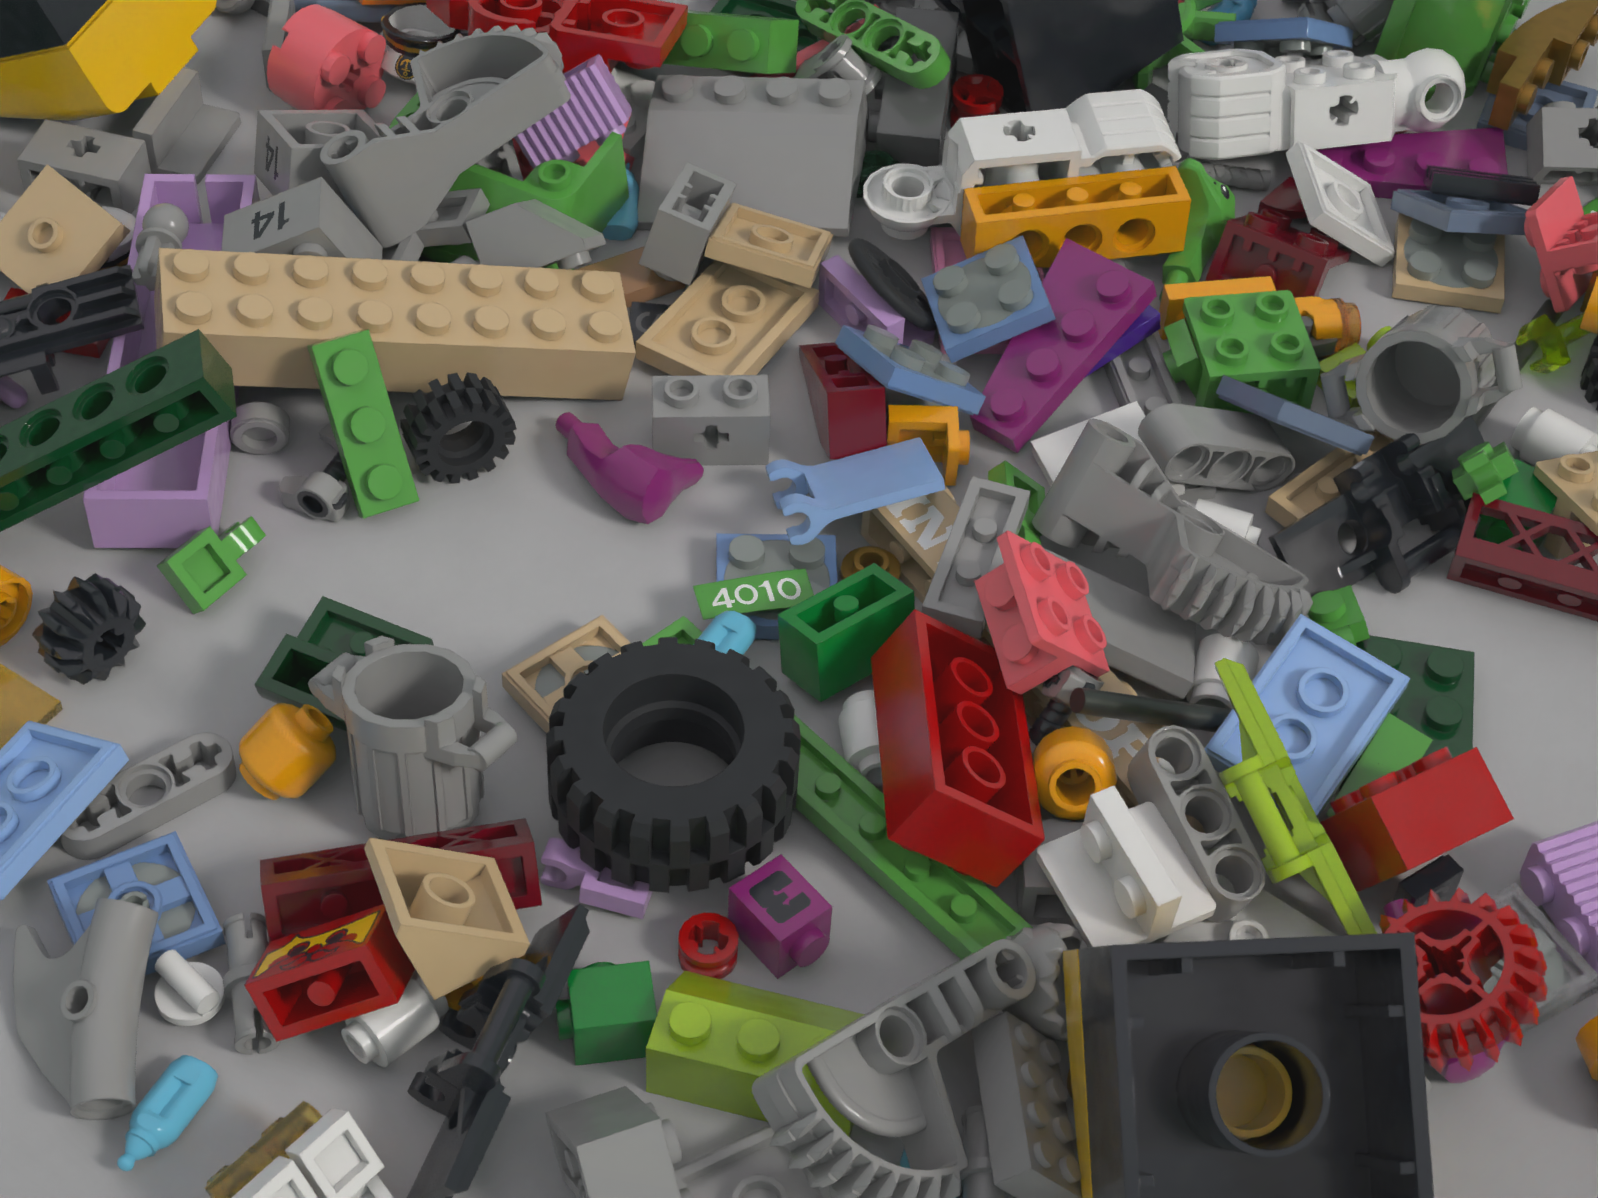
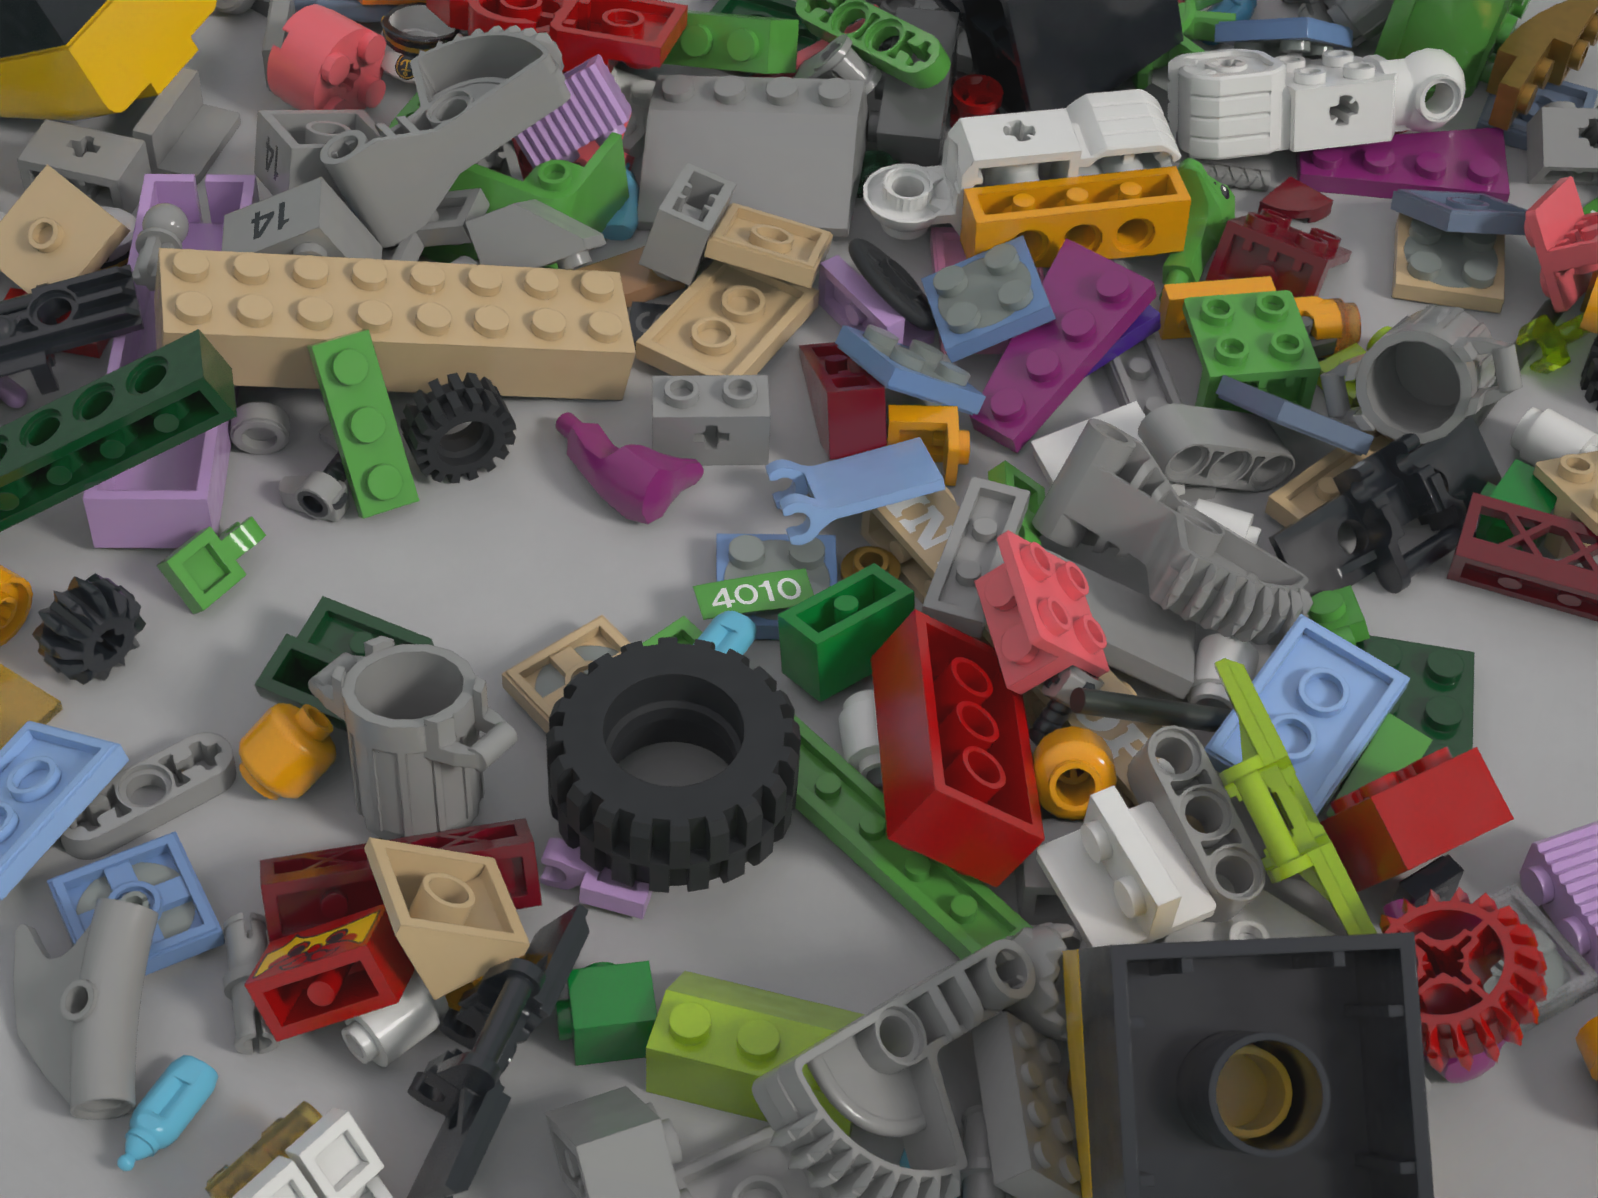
(187, 990): white plate -> none
(710, 927): red bush -> none
(780, 916): magenta brick -> none
(1182, 357): bright green plate -> none
(1340, 204): white plate -> none
(1481, 185): black tile -> none
(1484, 470): bright green plate -> none

